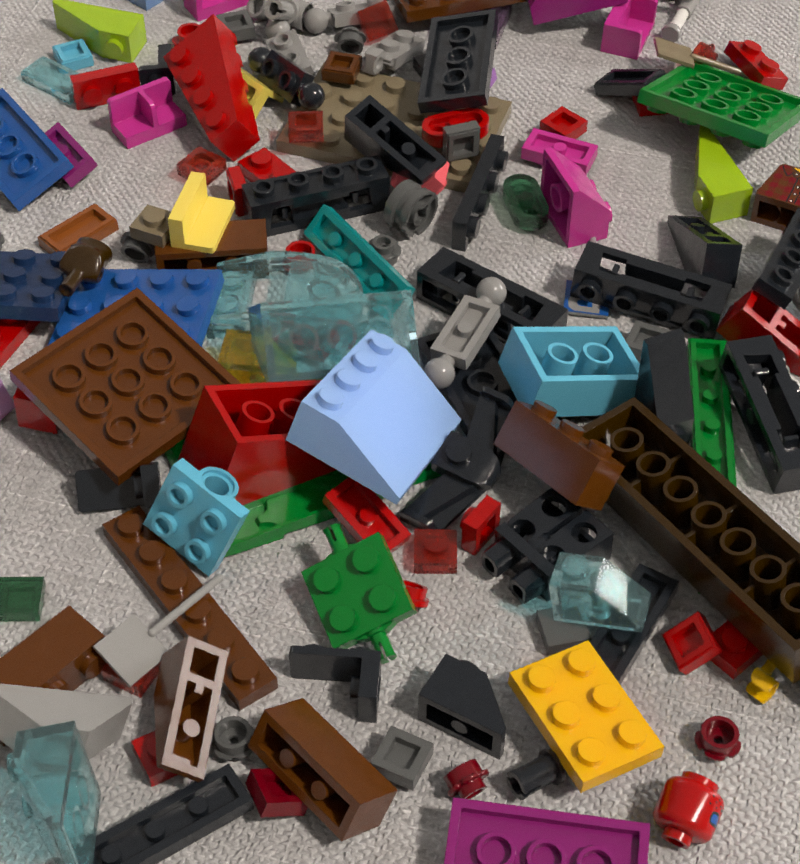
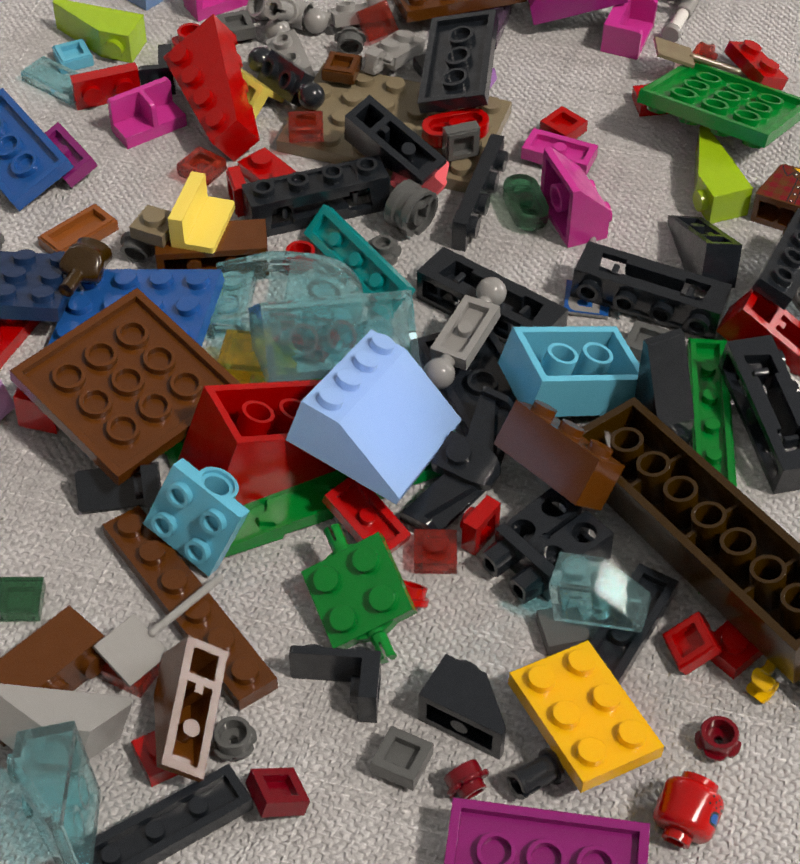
(322, 768): reddish brown brick -> none
(626, 81): black tile -> none

